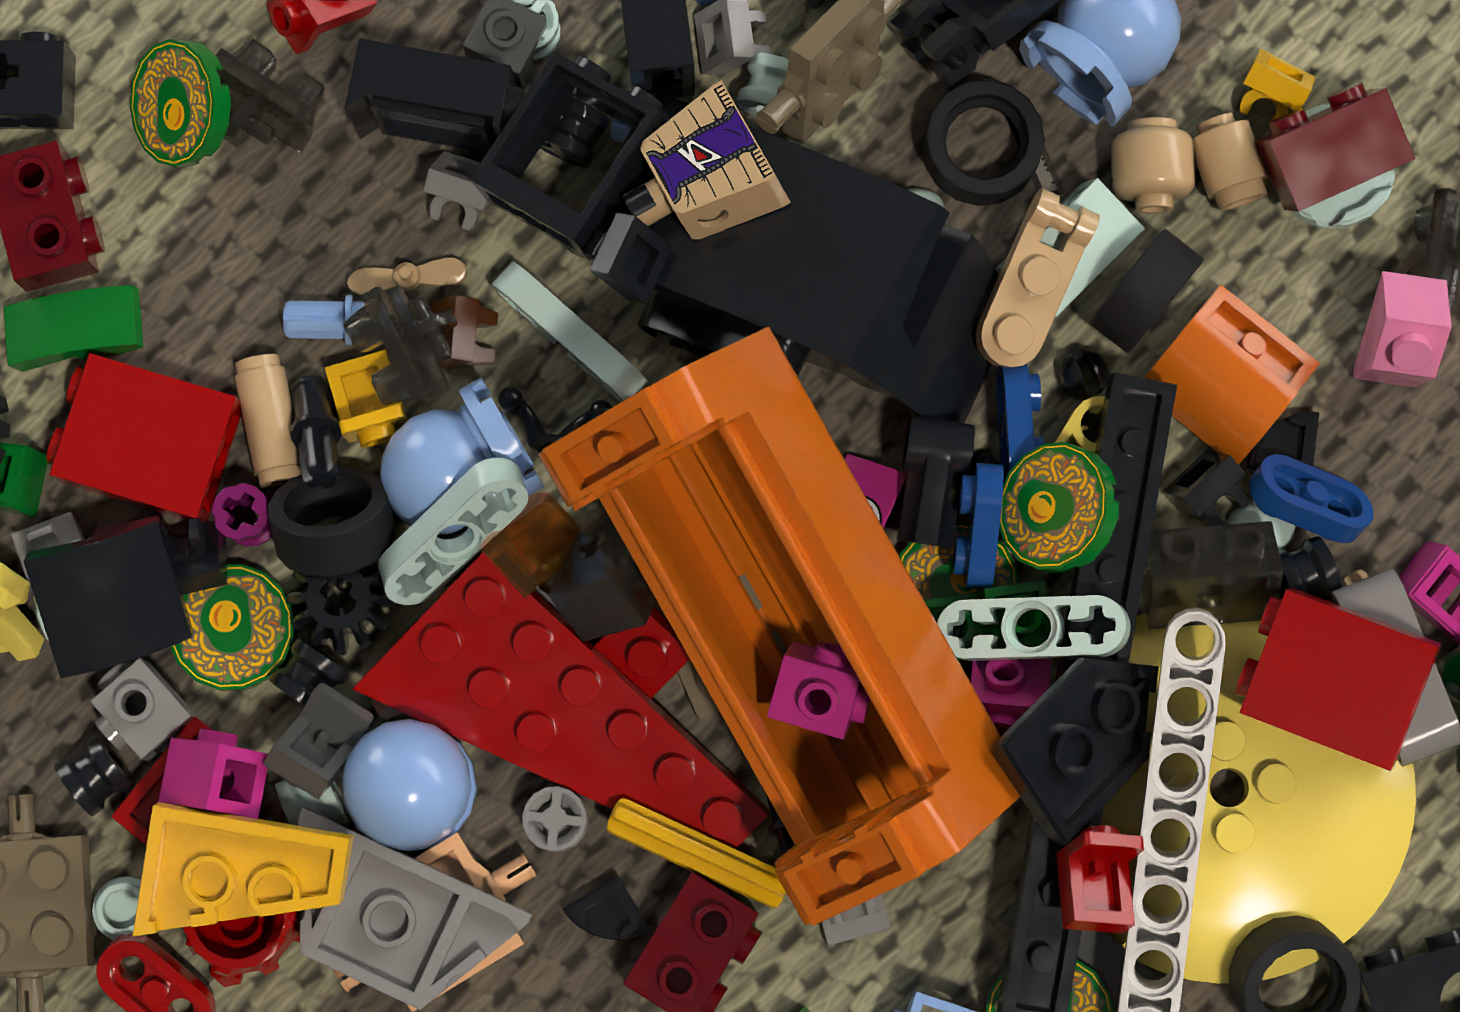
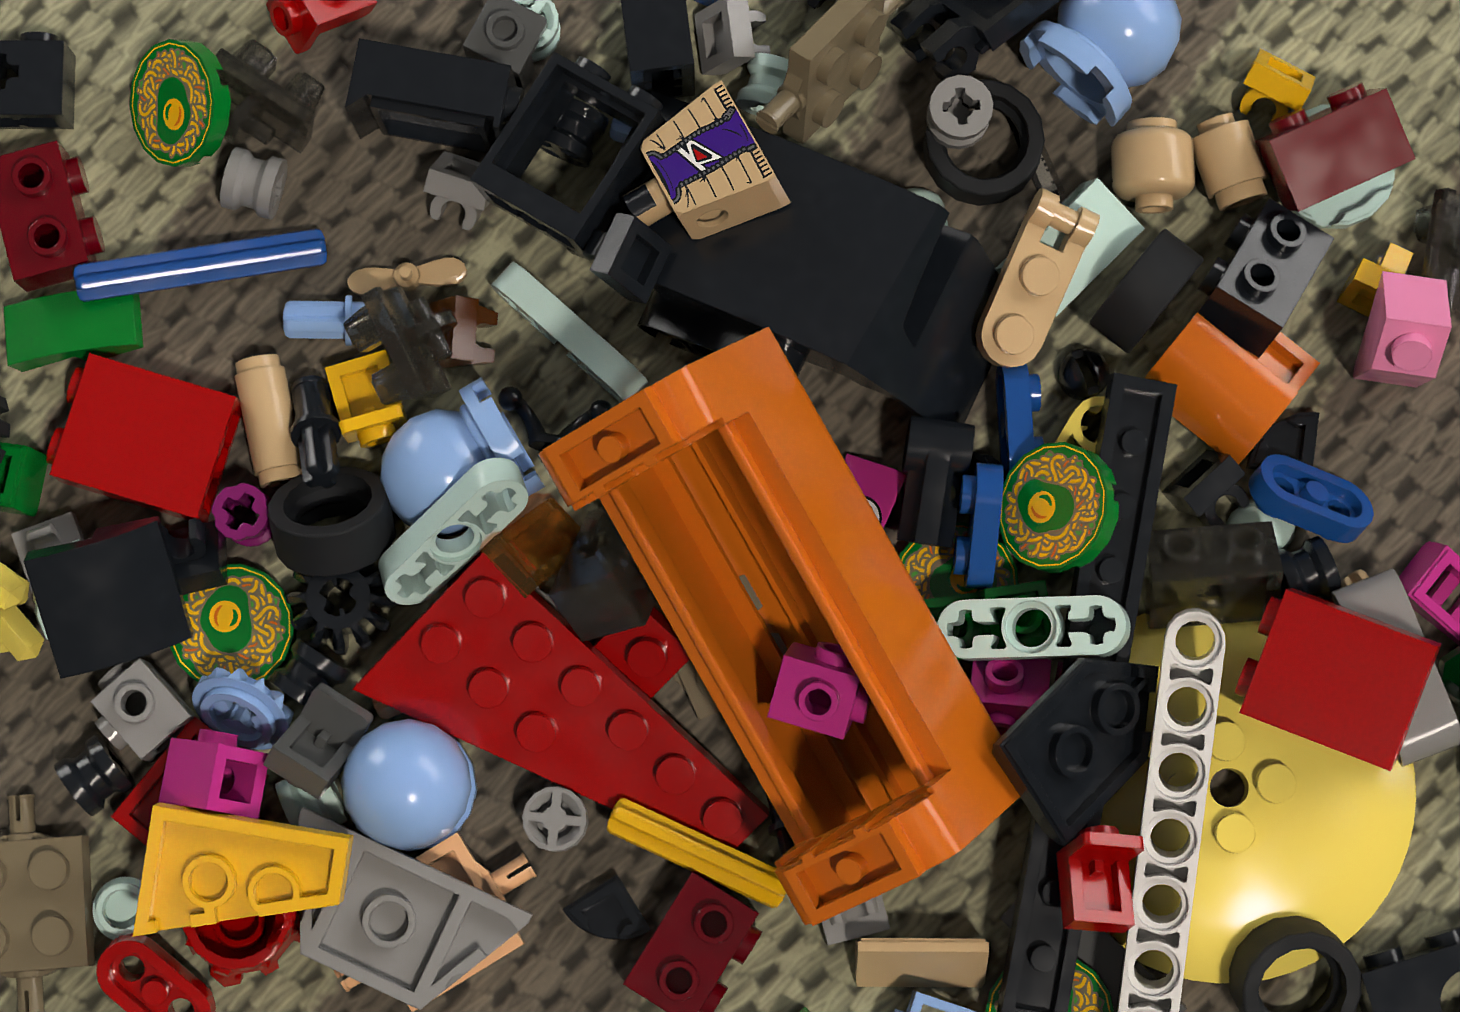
(200, 265): none -> blue axle
(253, 183): none -> light grey wheel
(255, 716): none -> light blue gear
(921, 962): none -> tan slope
(959, 126): none -> light grey wheel
(1263, 277): none -> black brick
(1364, 280): none -> yellow tile

